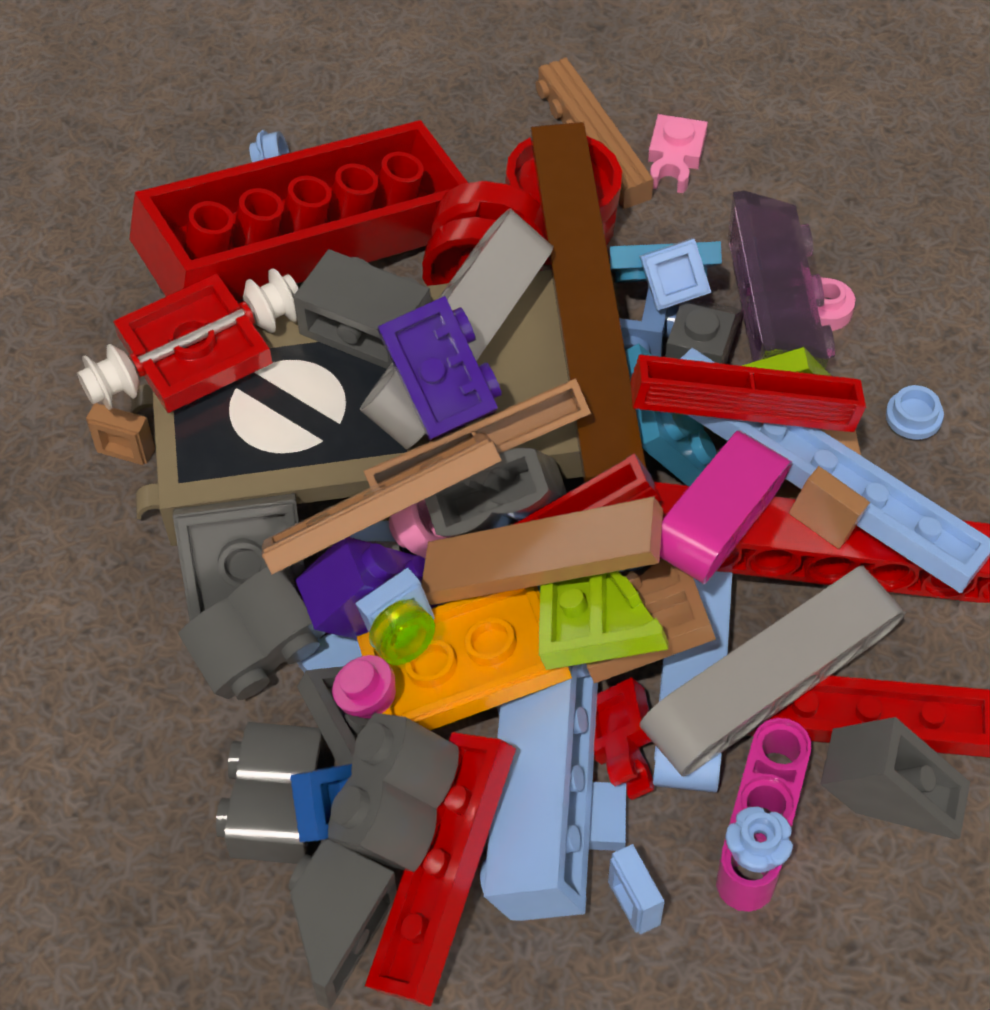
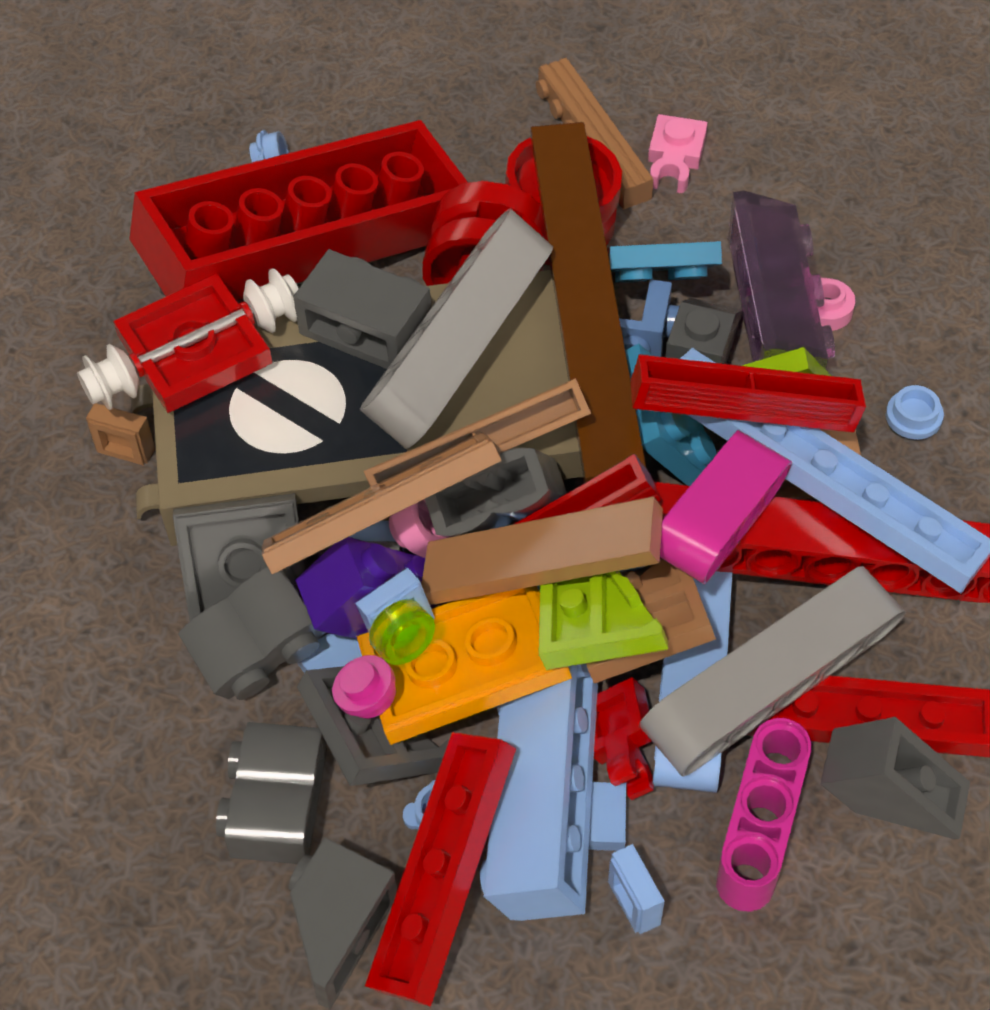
(313, 799): blue plate -> none
(393, 791): dark grey brick -> none
(439, 367): dark purple bracket -> none
(675, 274): light blue tile -> none
(753, 854): light blue plate -> none
(829, 507): medium nougat tile -> none

